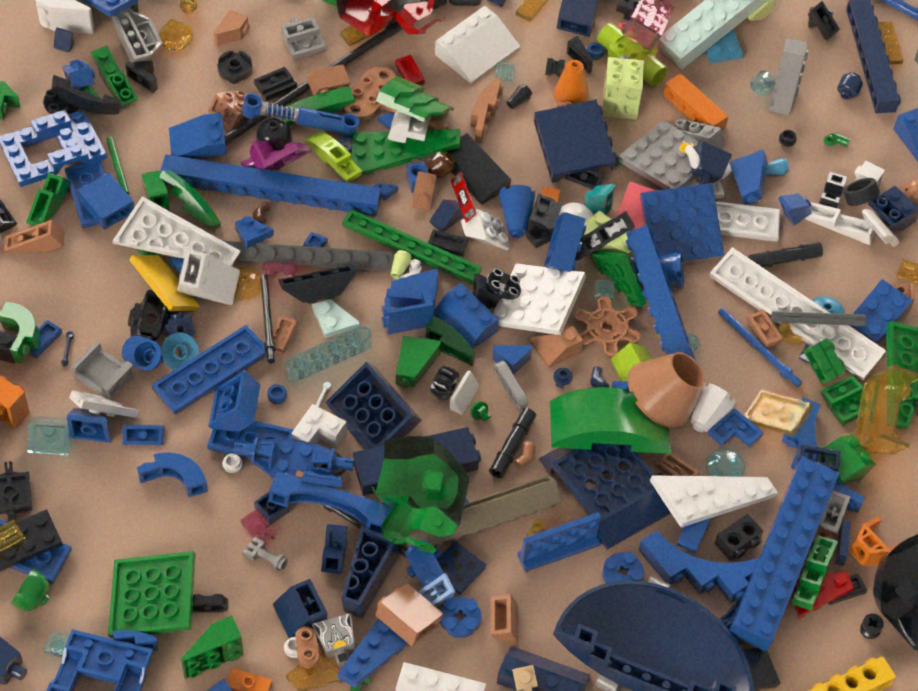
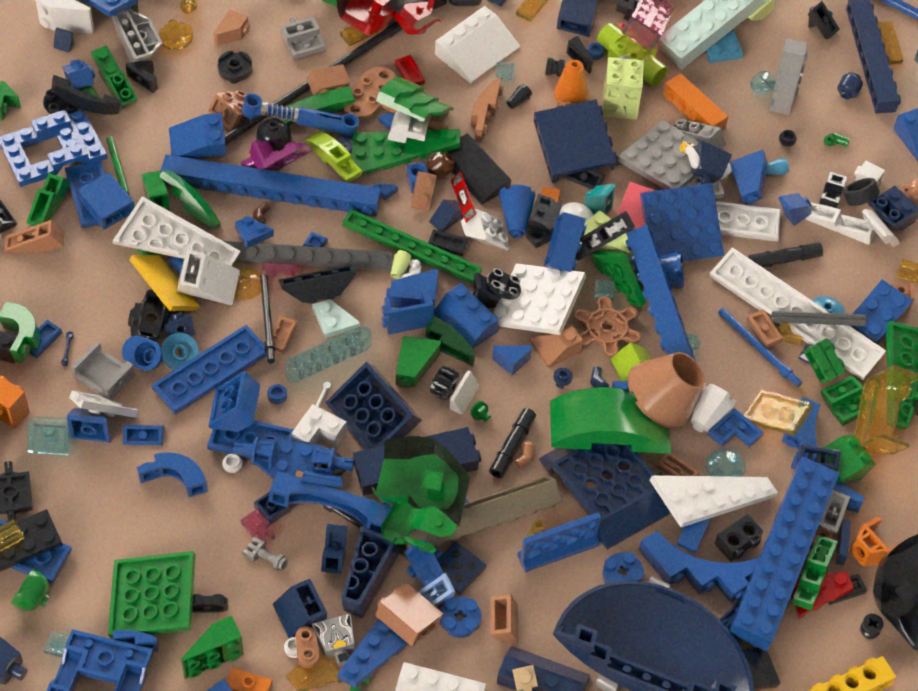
(275, 83): black plate -> none
(510, 385): light grey beam -> none

